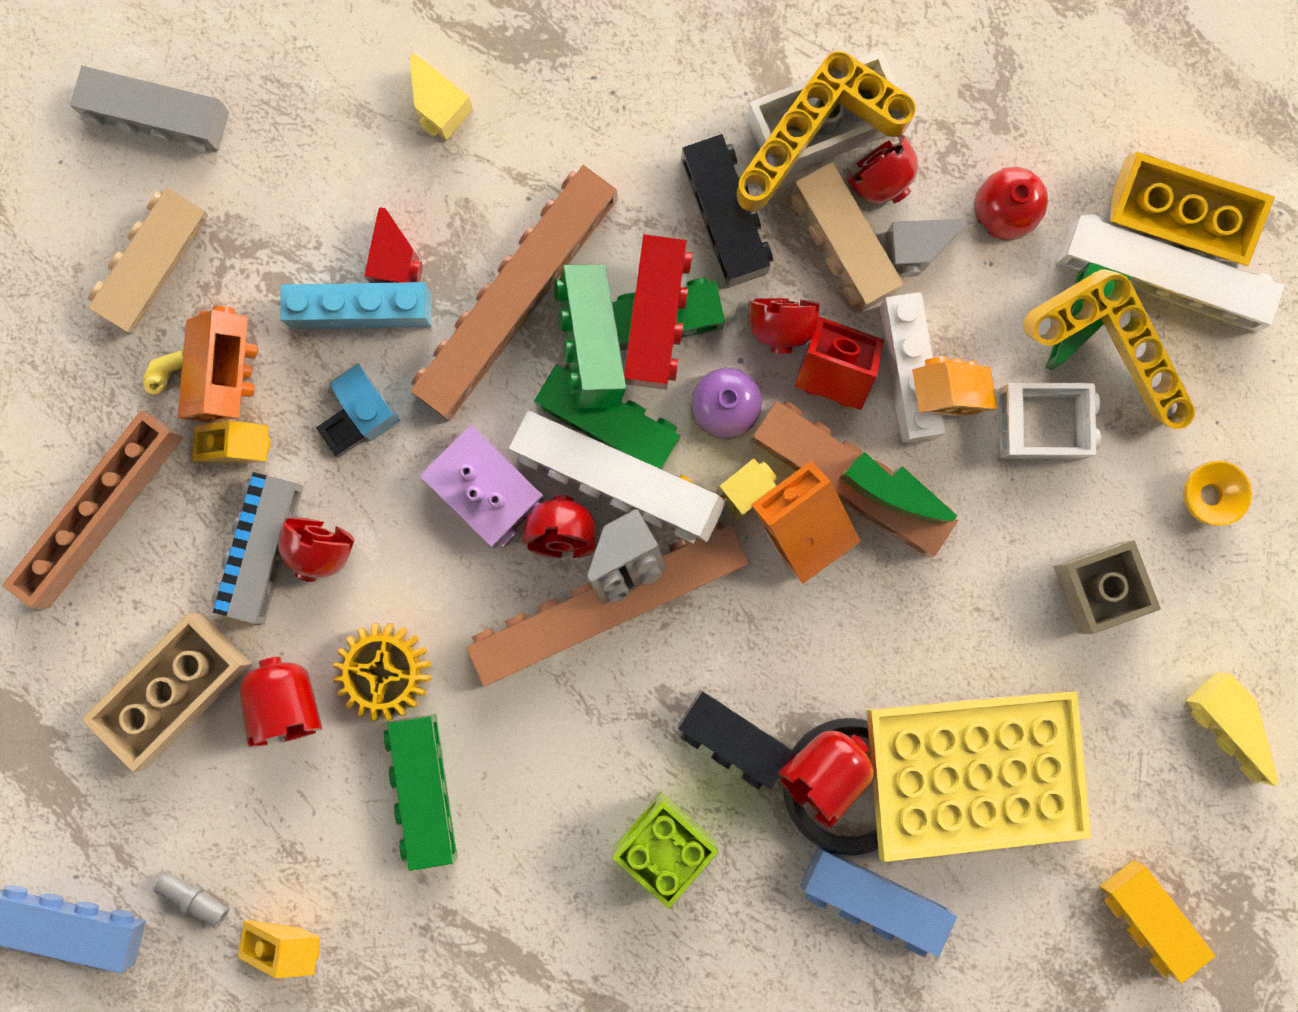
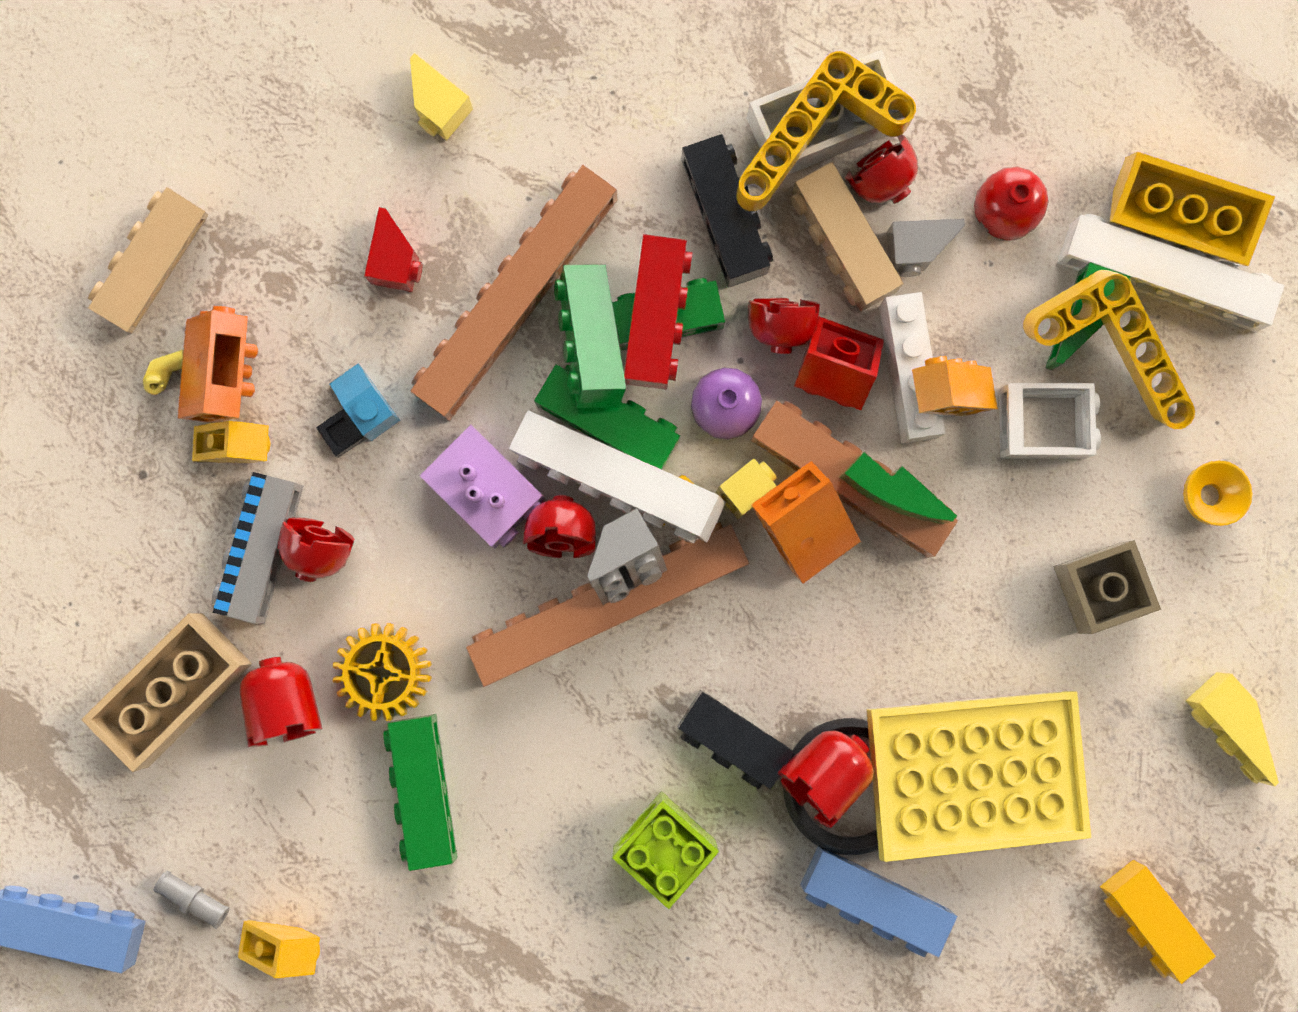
(93, 511): nougat brick -> none
(149, 109): light grey brick -> none
(356, 305): medium azure brick -> none

